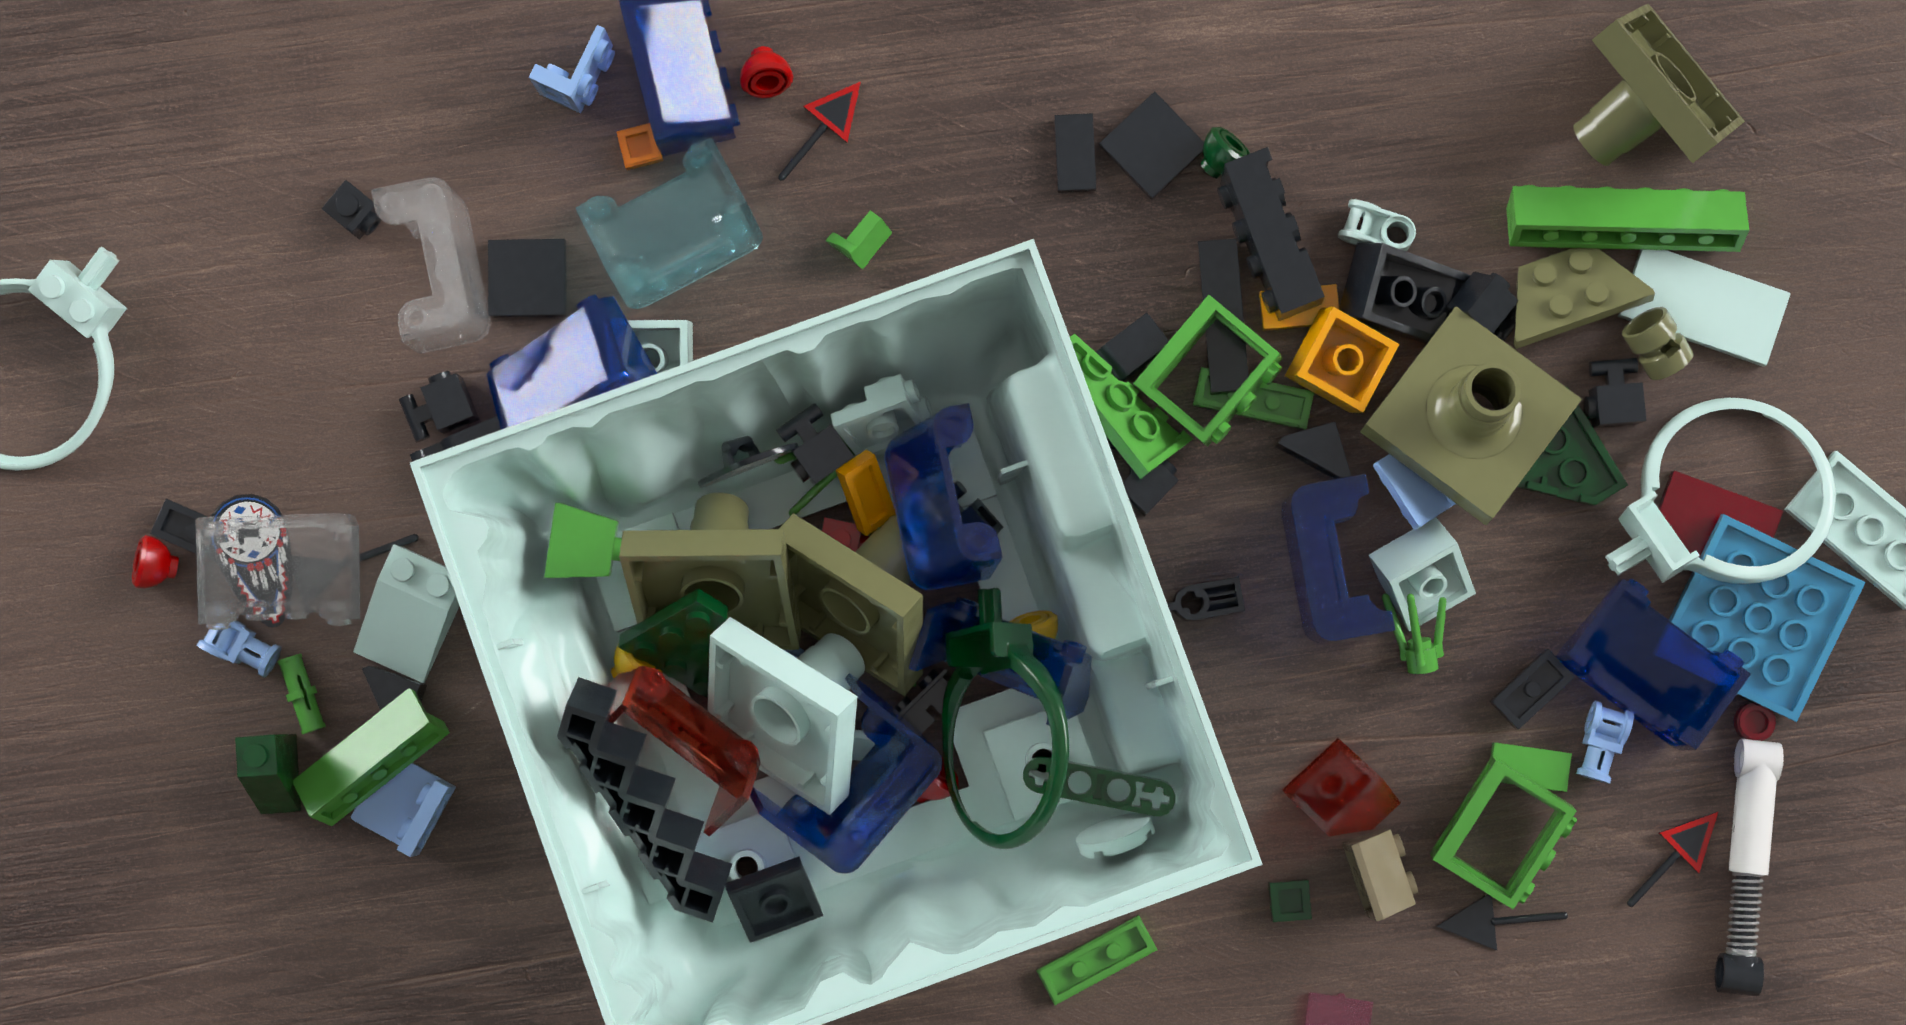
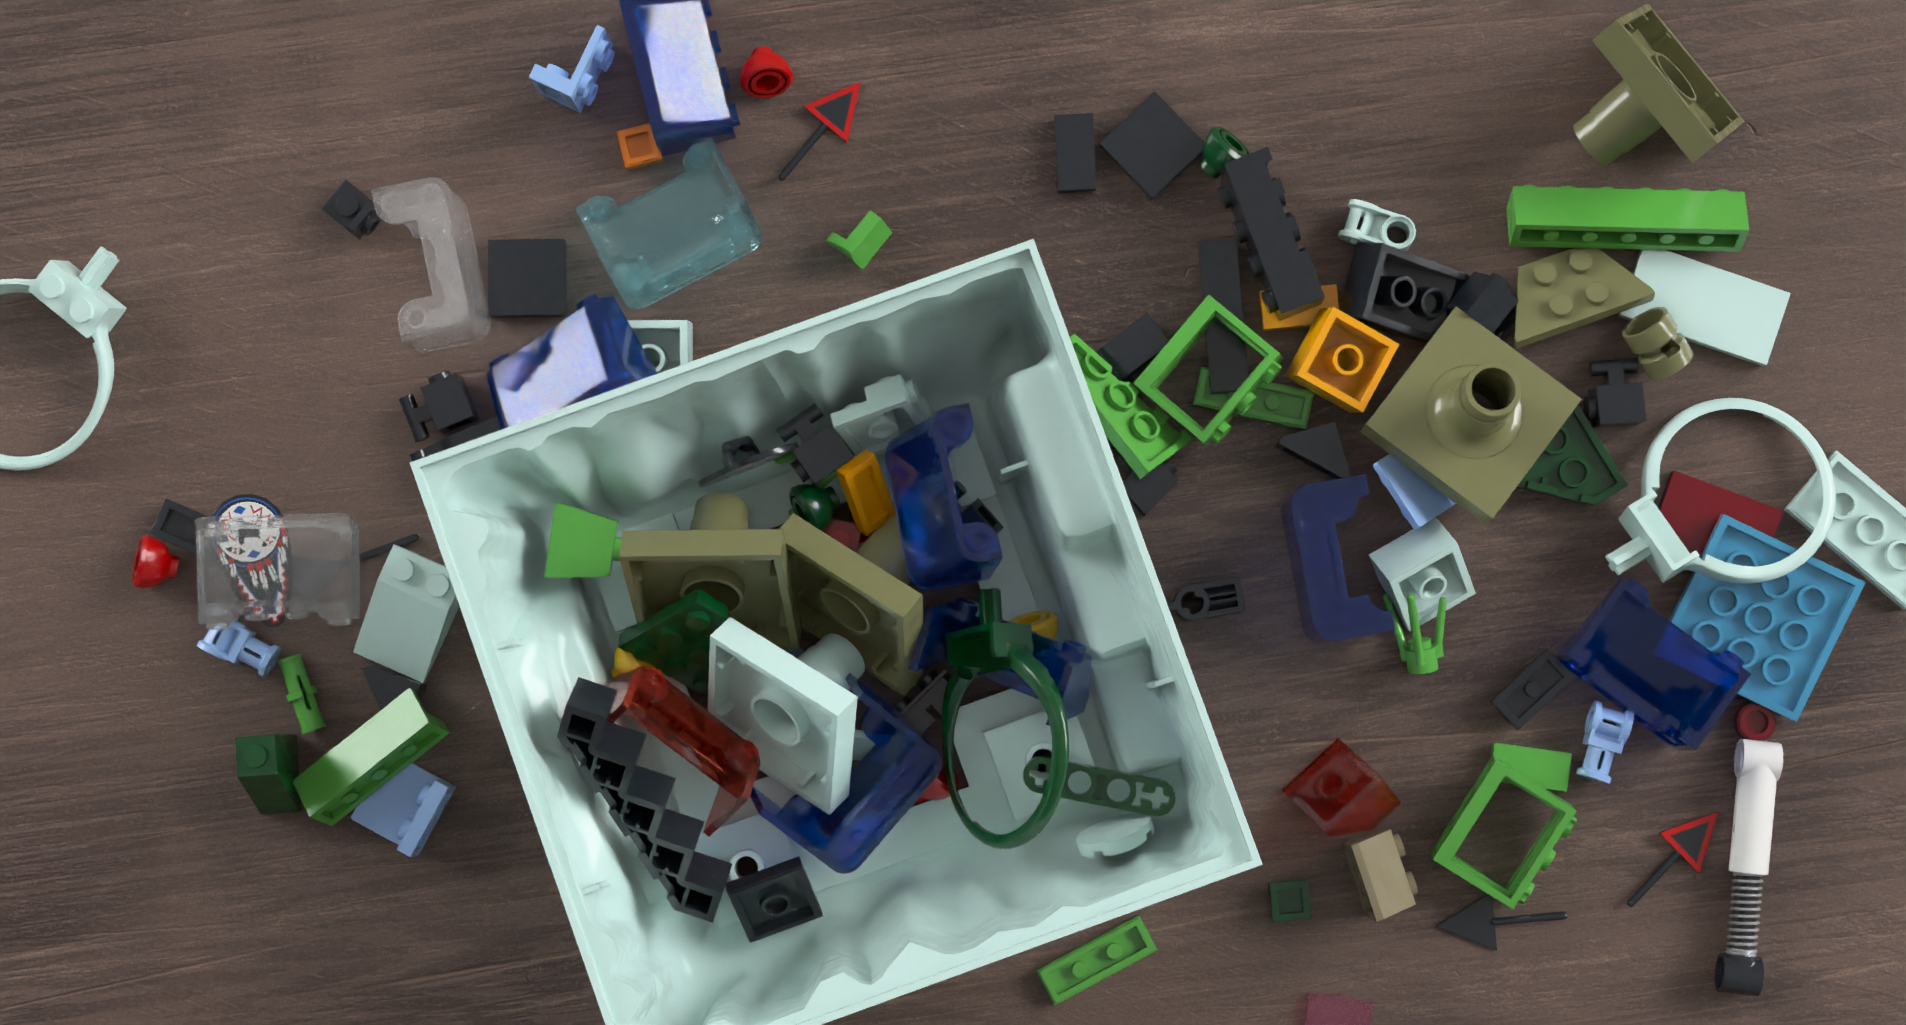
(814, 504): none -> dark green brick

